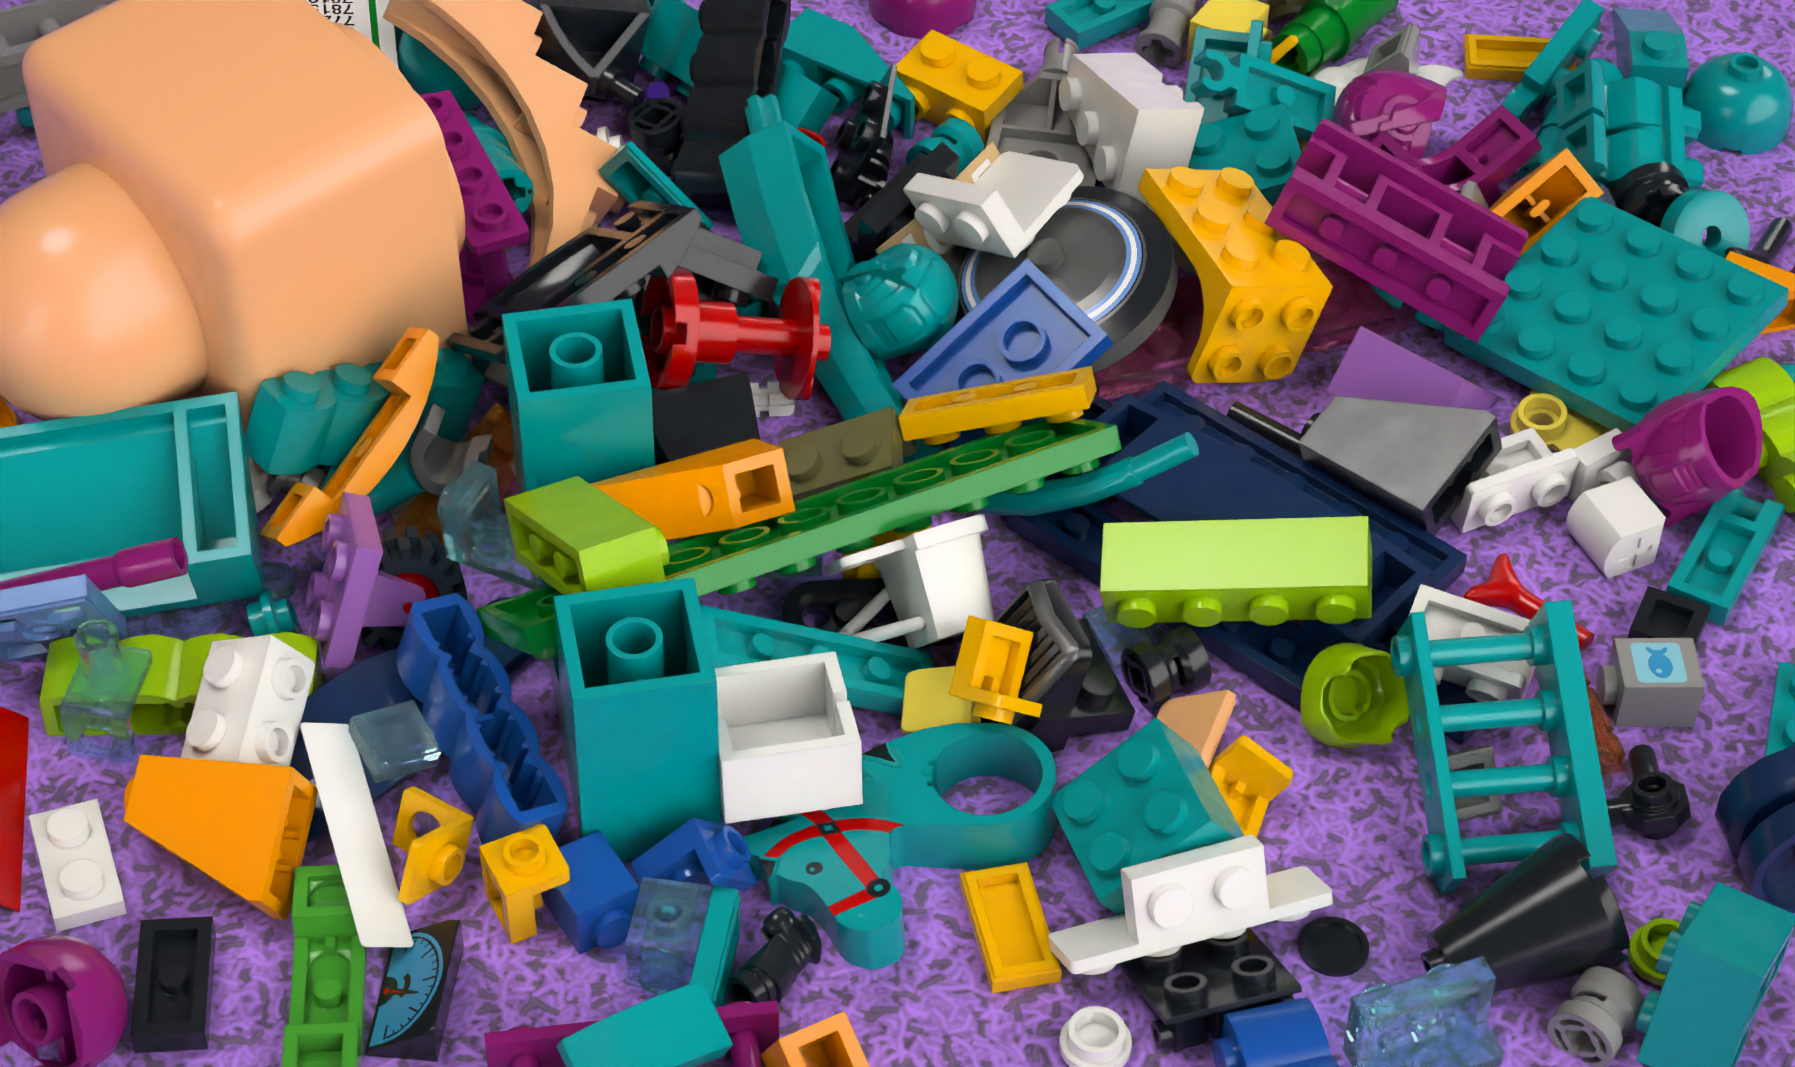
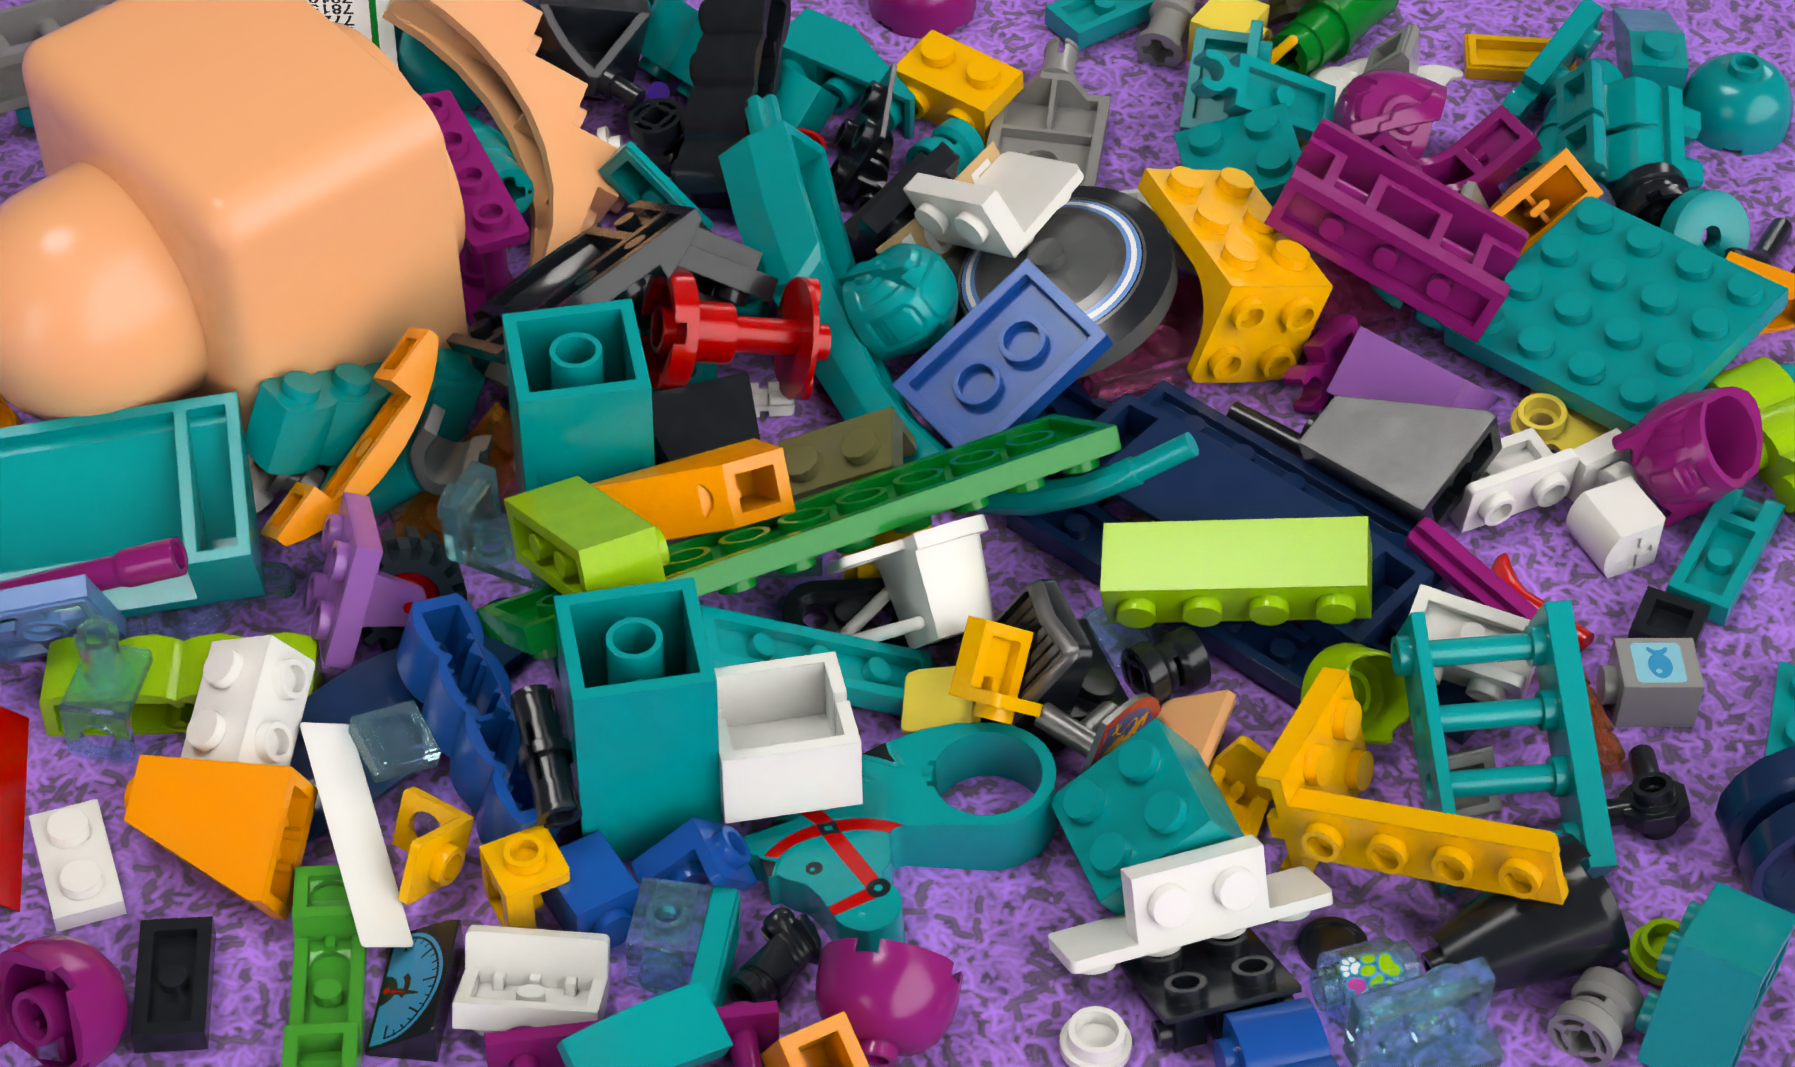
(272, 615): teal plate -> none
(531, 978): none -> white bracket
(545, 756): none -> black pin
(892, 998): none -> magenta cylinder
(998, 406): yellow plate -> none
(1009, 927): yellow tile -> none
(1102, 728): none -> flat silver shield
(1128, 118): white wedge -> none
(1315, 789): none -> yellow bracket
(1324, 357): none -> magenta plate
(1357, 967): none -> clear light blue brick
(1465, 570): none -> magenta axle

